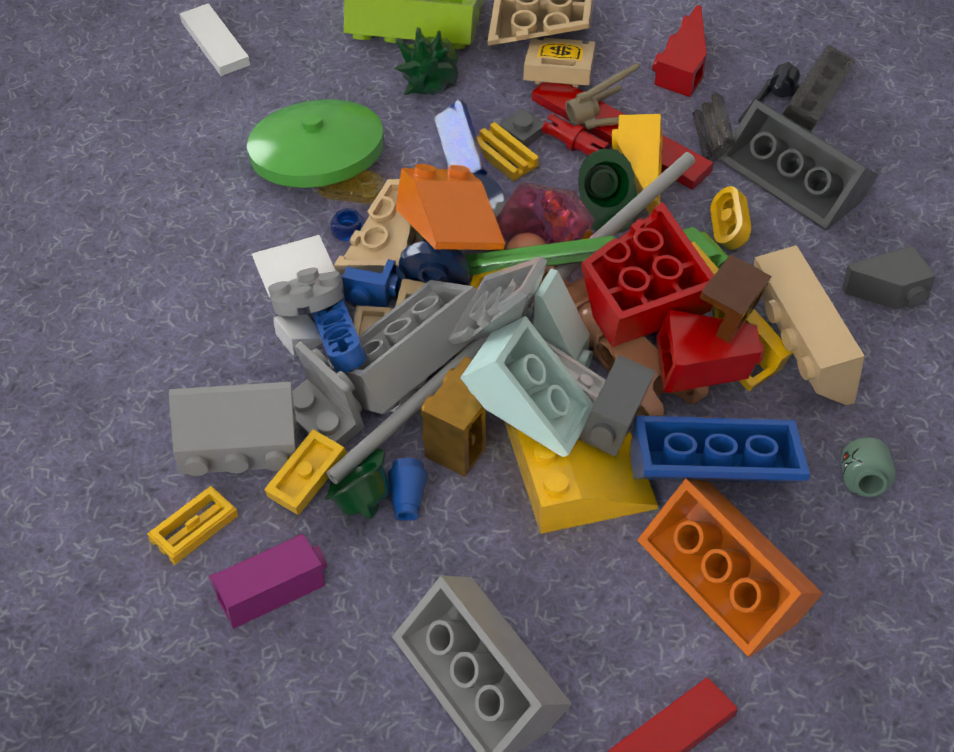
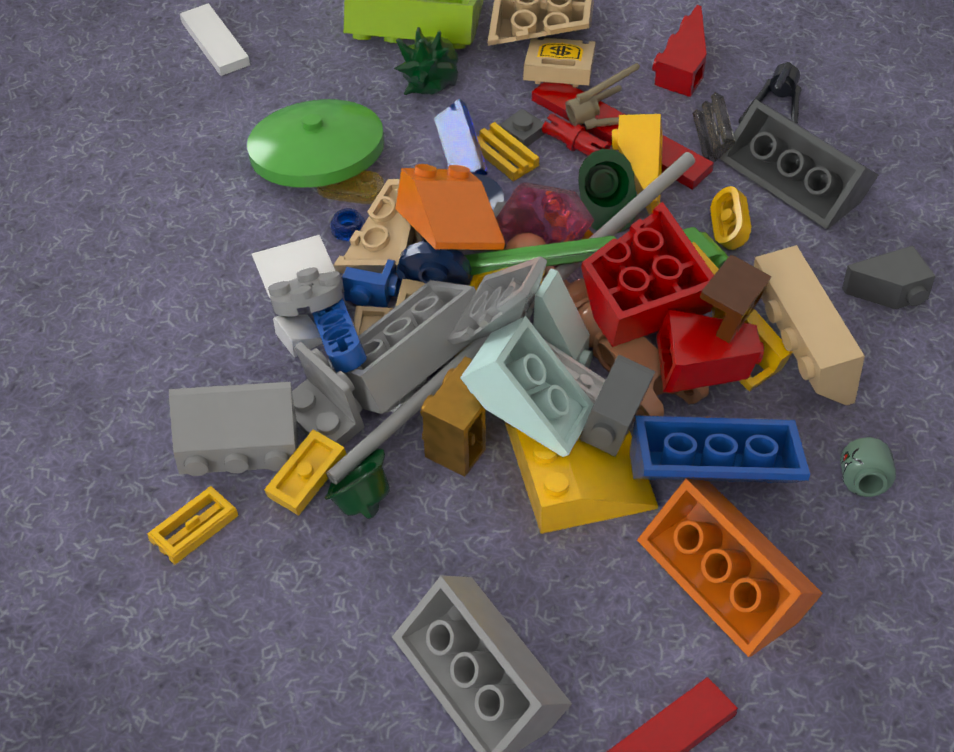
(269, 580): magenta brick -> none
(407, 486): blue cone -> none
(819, 88): clear smoke tile -> none

